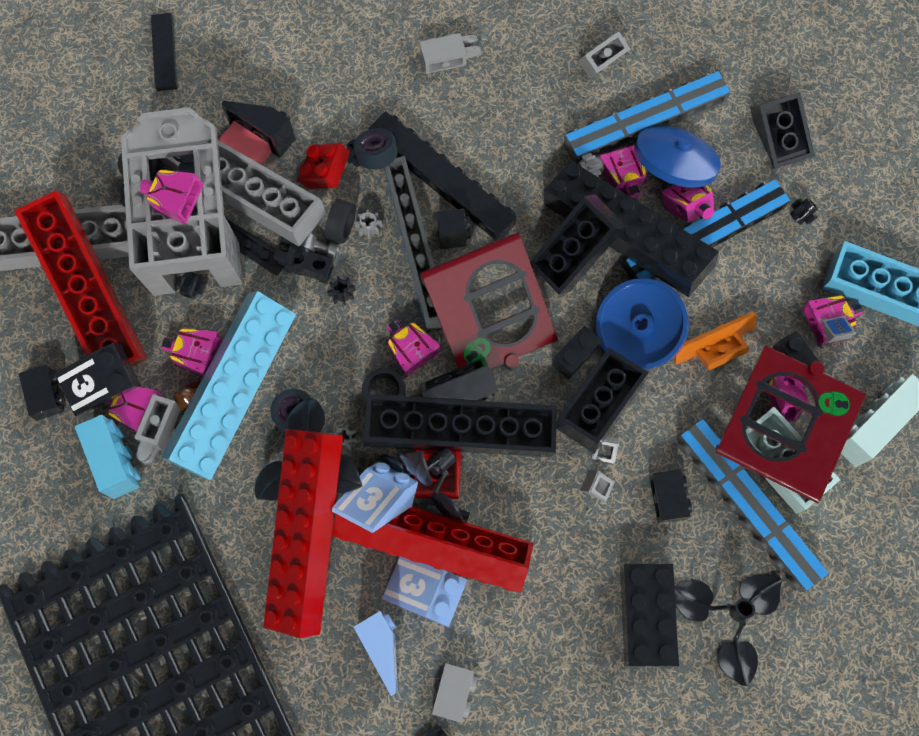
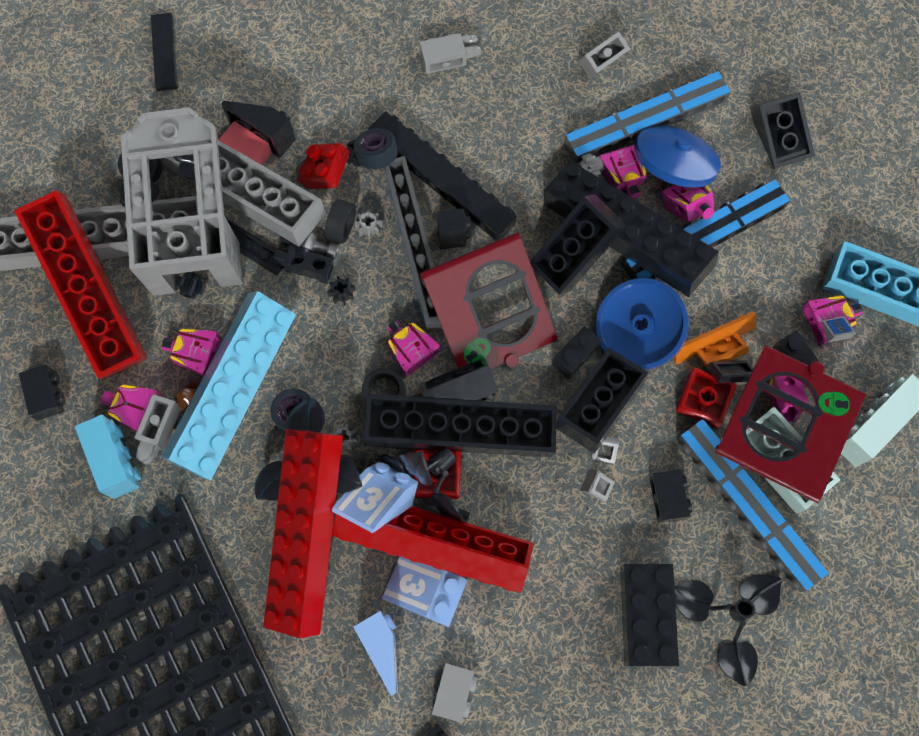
(97, 378): black slope -> none
(173, 193): dark pink torso -> none
(719, 396): none -> red brick
(730, 371): none -> black tile
(804, 211): black gear -> none

